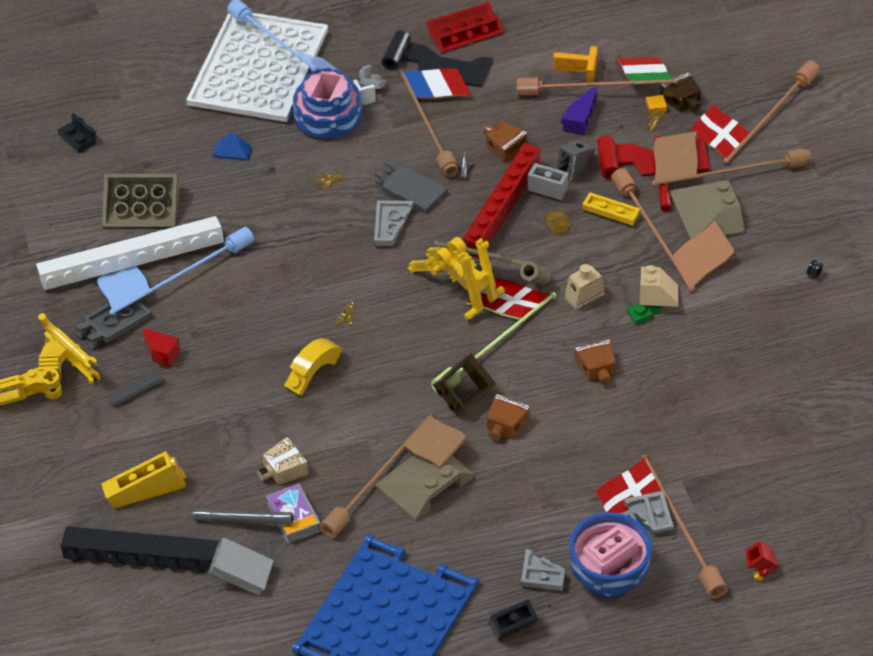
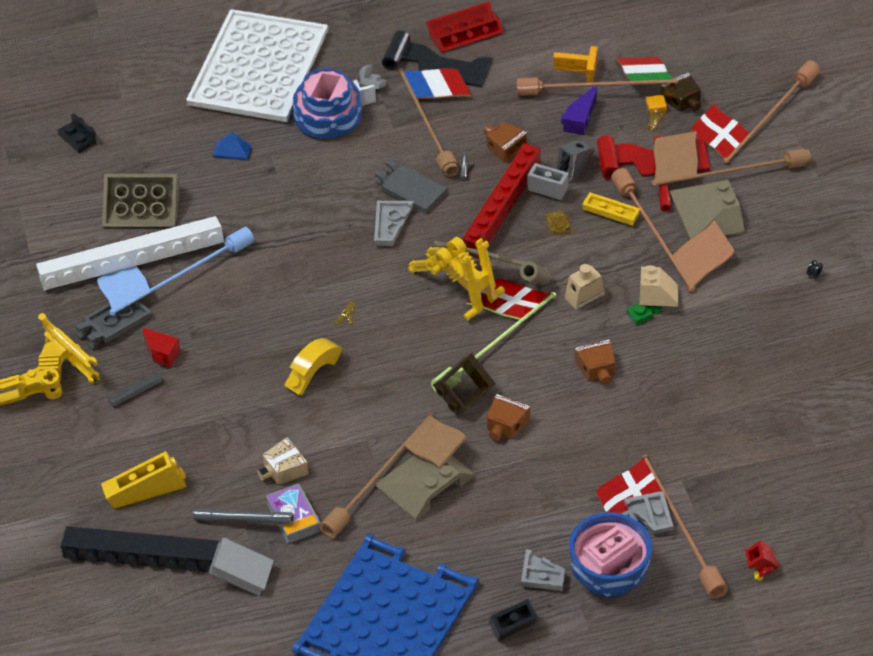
(244, 14): light blue flag -> none
(327, 179): clear yellow bar -> none

